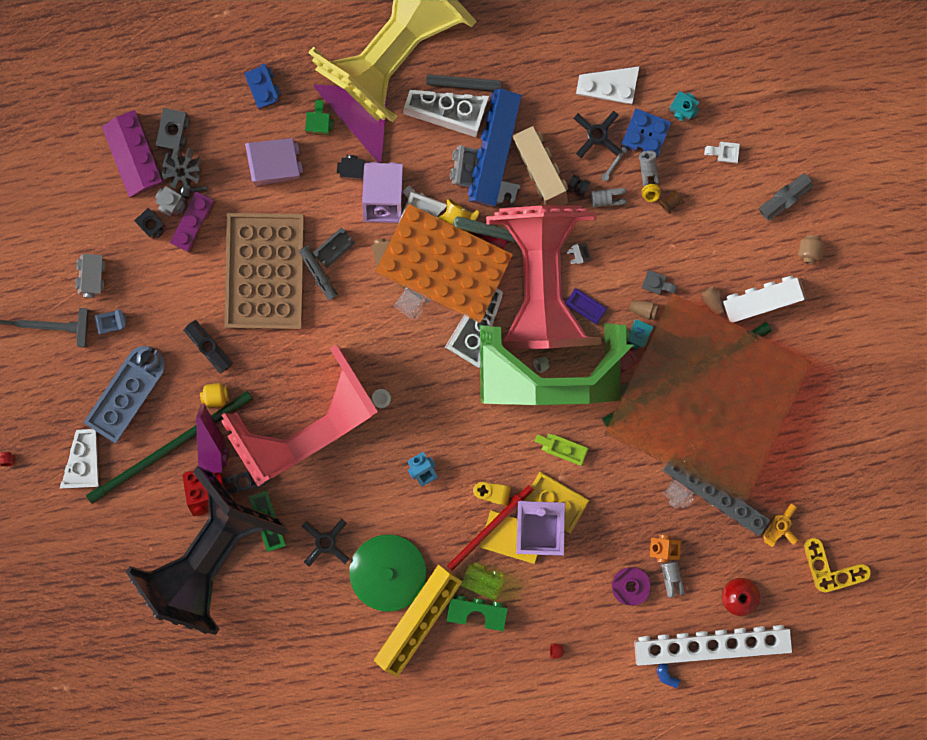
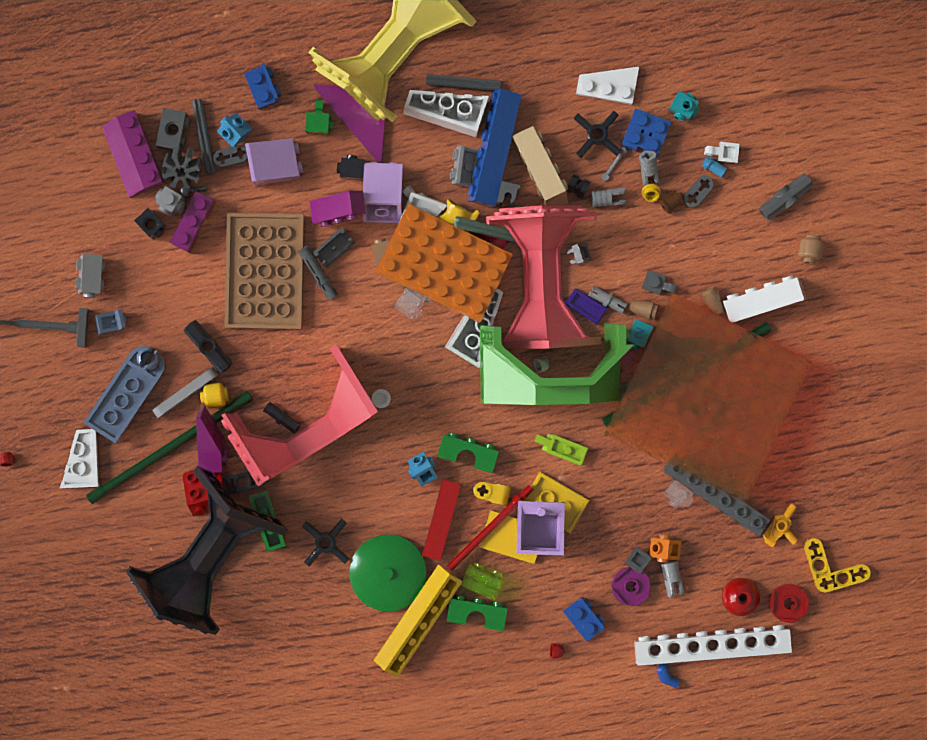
(185, 393): none -> light grey beam
(203, 135): none -> dark grey axle
(230, 152): none -> dark grey beam
(234, 129): none -> dark azure brick
(281, 417): none -> black pin
(337, 208): none -> magenta brick
(441, 520): none -> red slope
(452, 446): none -> green arch
(584, 619): none -> blue bracket
(607, 299): none -> light grey pin
(638, 560): none -> dark grey tile
(701, 195): none -> dark grey beam
(713, 166): none -> dark azure pin
(795, 611): none -> red plate

